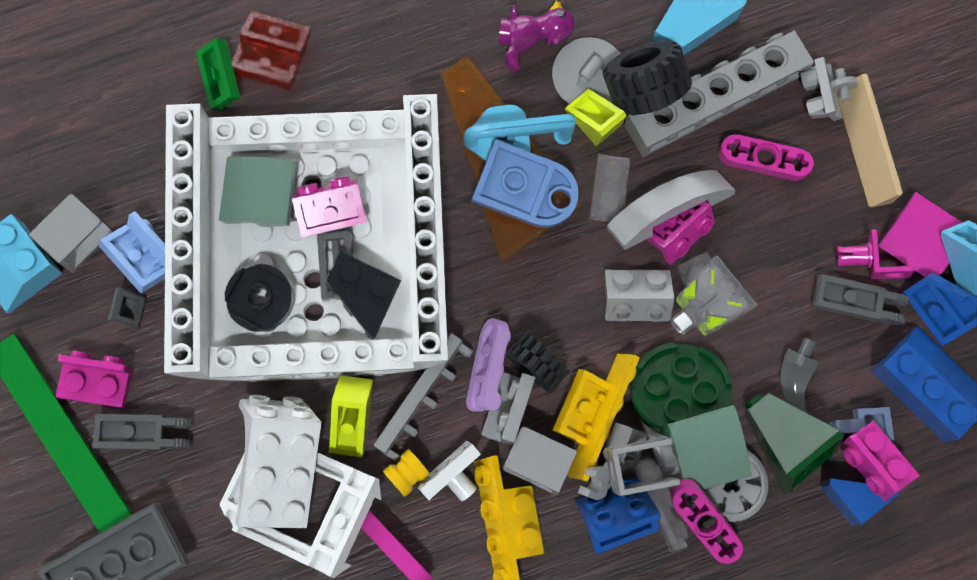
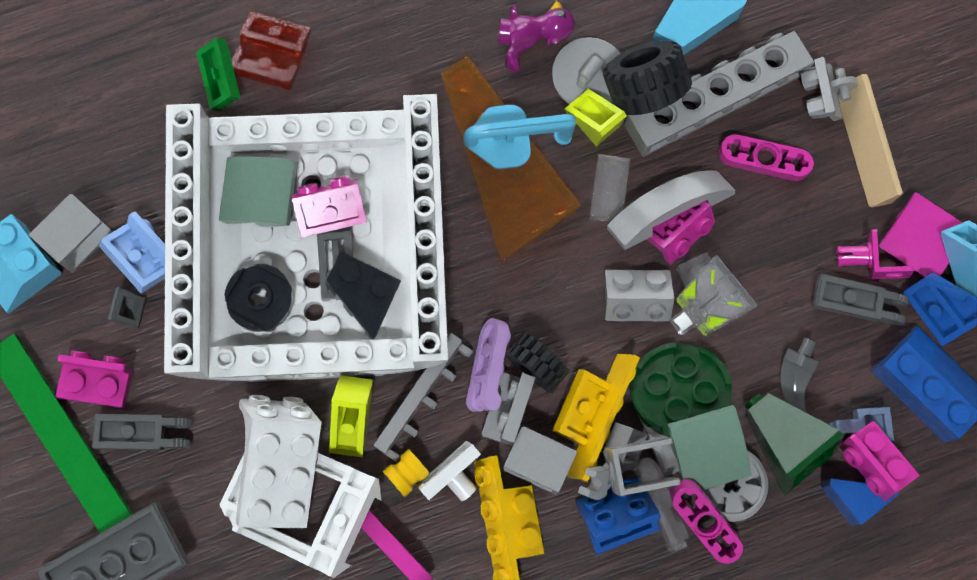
(523, 184): medium blue plate -> none

